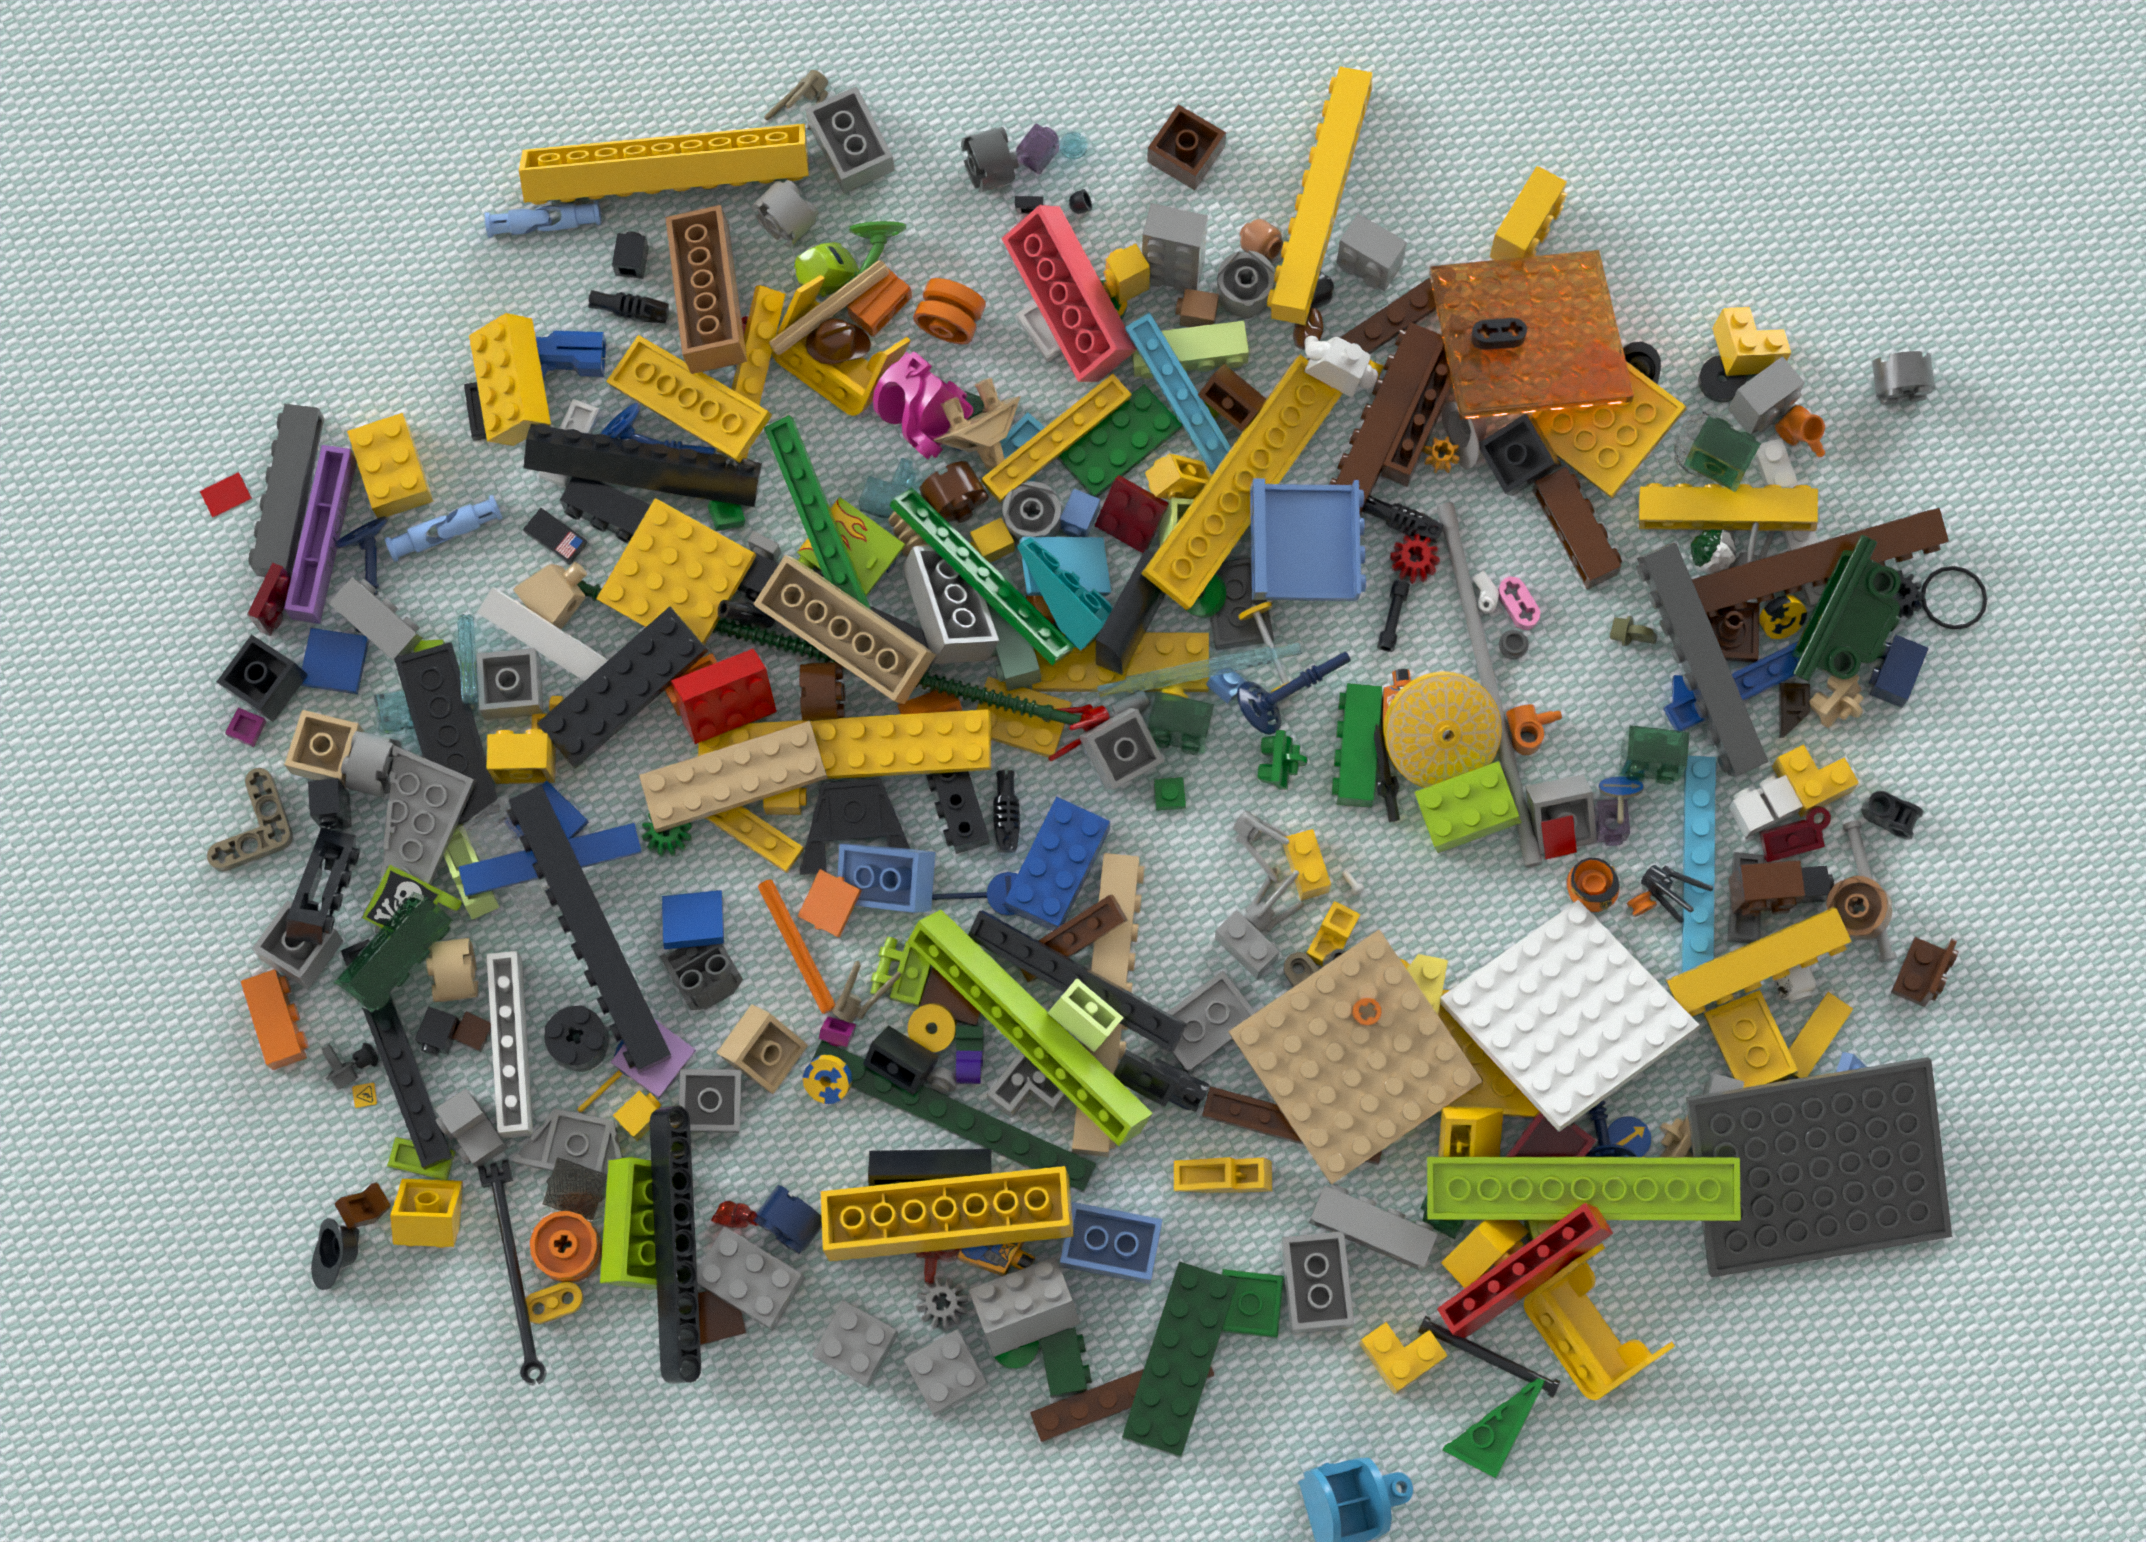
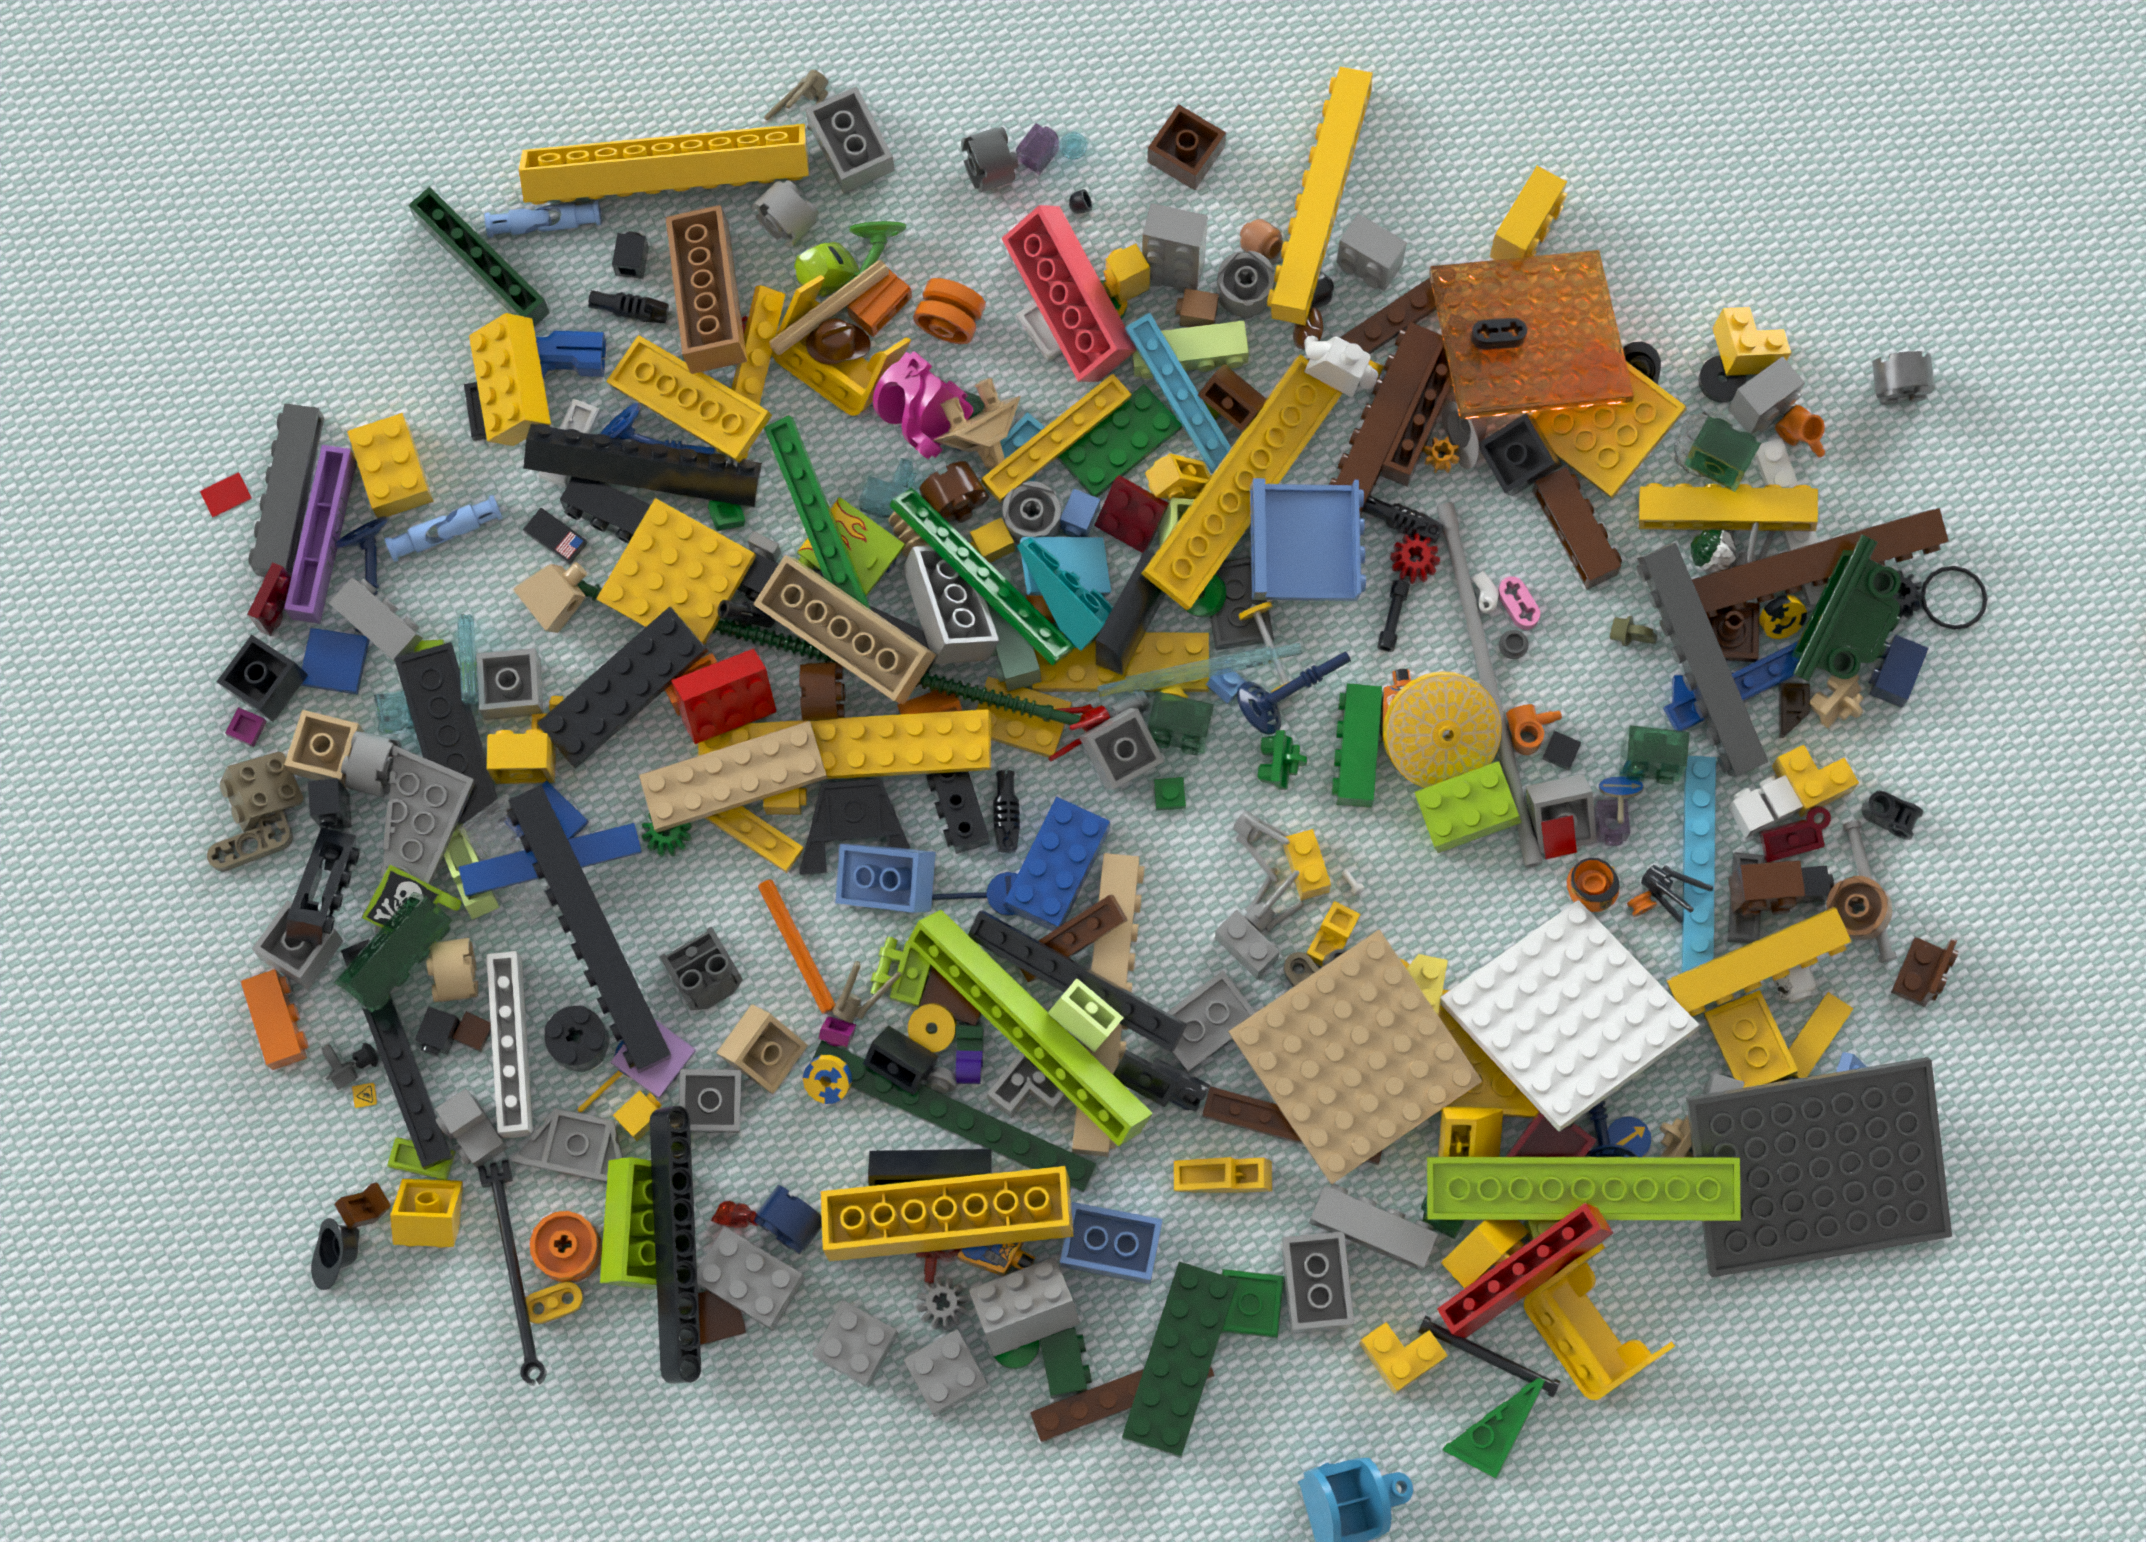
(259, 789): none -> dark tan bracket
(477, 257): none -> dark green brick
(540, 634): white tile -> none
(575, 1188): clear smoke piece -> none
(693, 919): blue tile -> none
(829, 903): orange piece -> none
(1027, 204): black tile -> none
(1369, 1020): orange bush -> none
(1389, 785): black sword -> none
(1561, 750): none -> black tile

